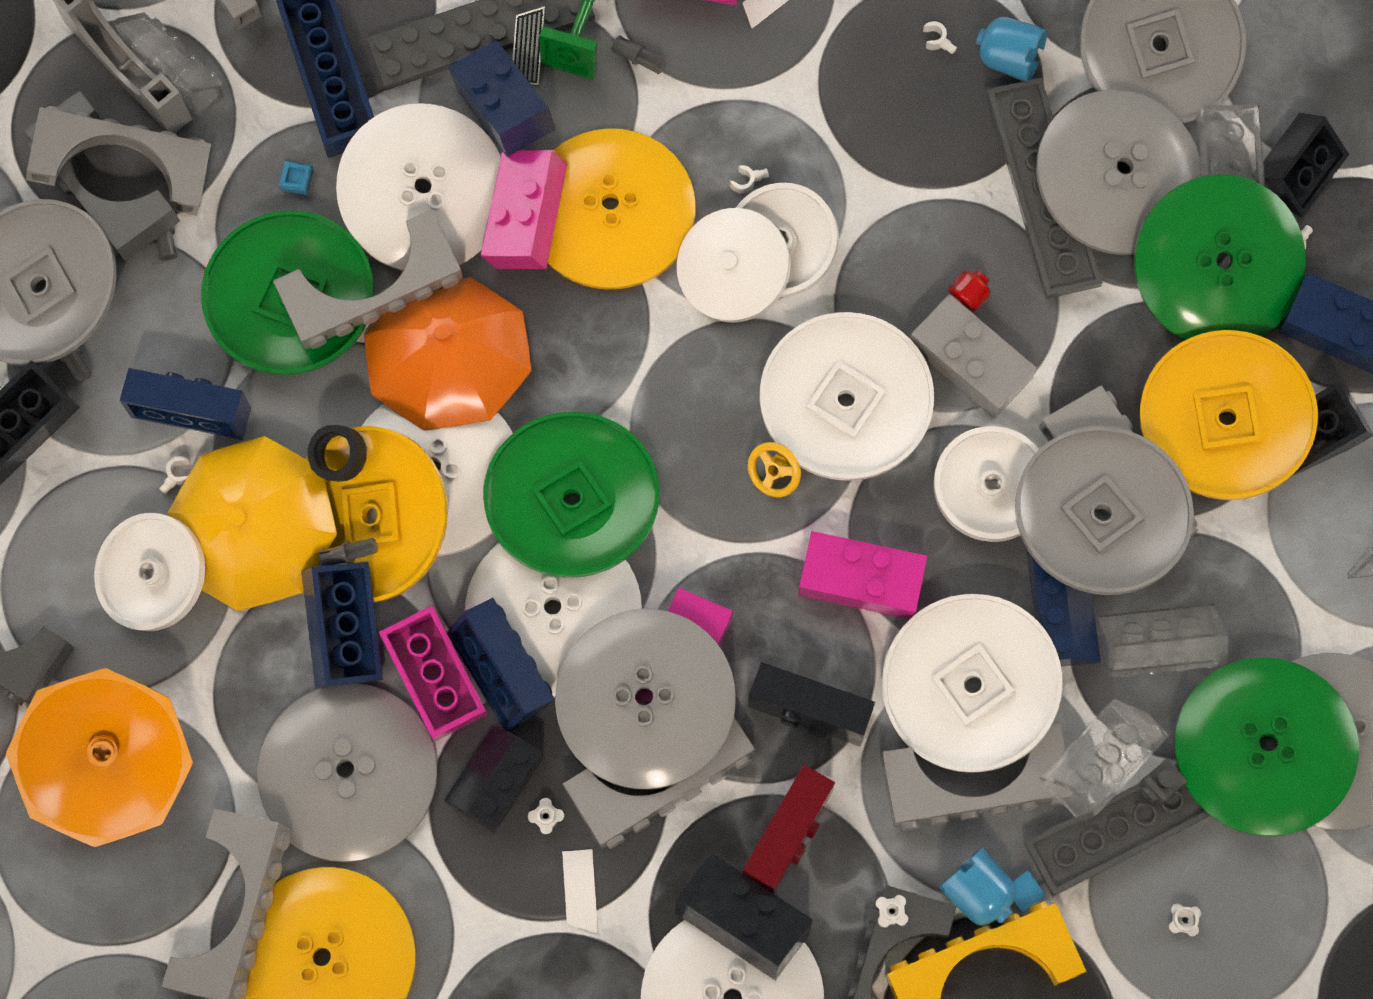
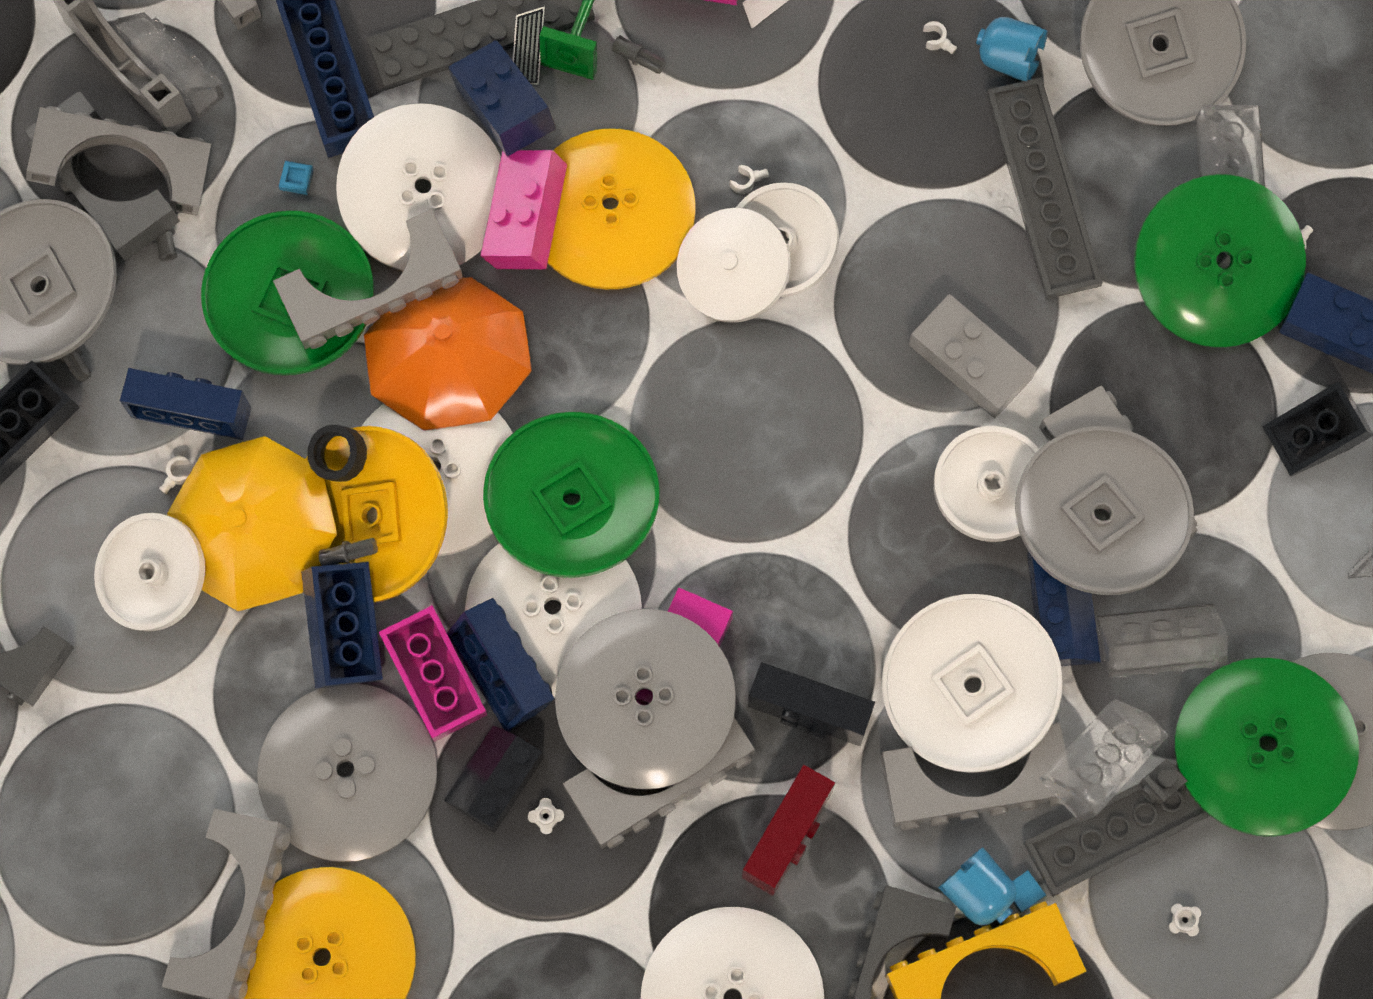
(99, 757): light orange piece -> none
(580, 889): white sticker -> none
(743, 916): black brick -> none
(783, 460): yellow piece -> none
(856, 358): white dish -> none
(862, 575): dark pink brick -> none
(897, 904): white plate -> none
(970, 289): red head -> none
(1081, 173): light grey dish -> none
(1234, 375): yellow dish -> none
(1303, 162): black slope -> none

